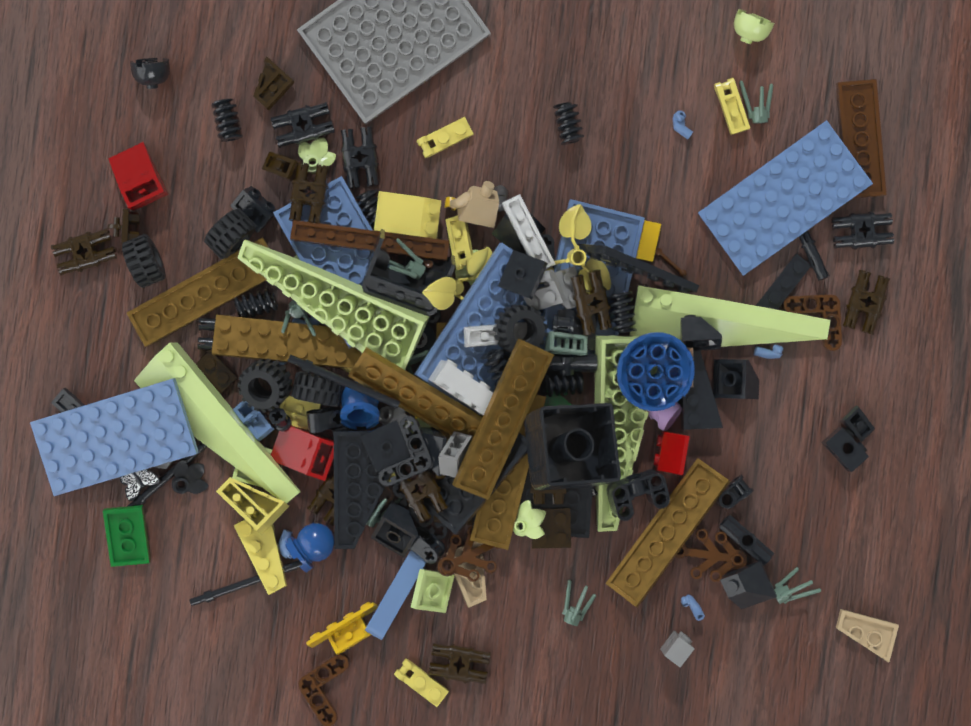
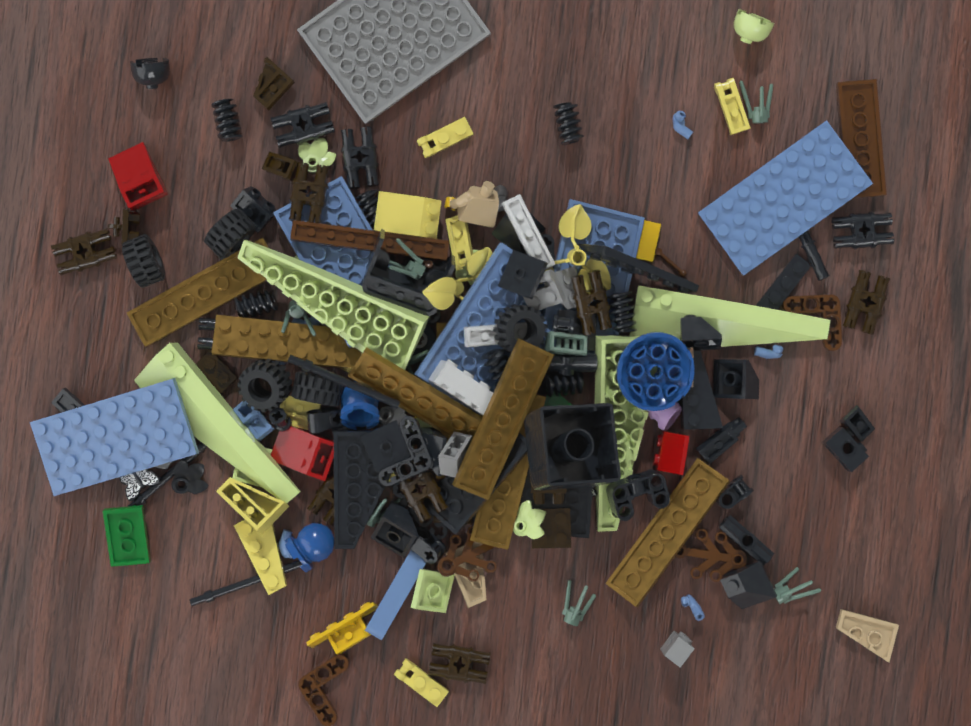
(721, 440): none -> black hinge

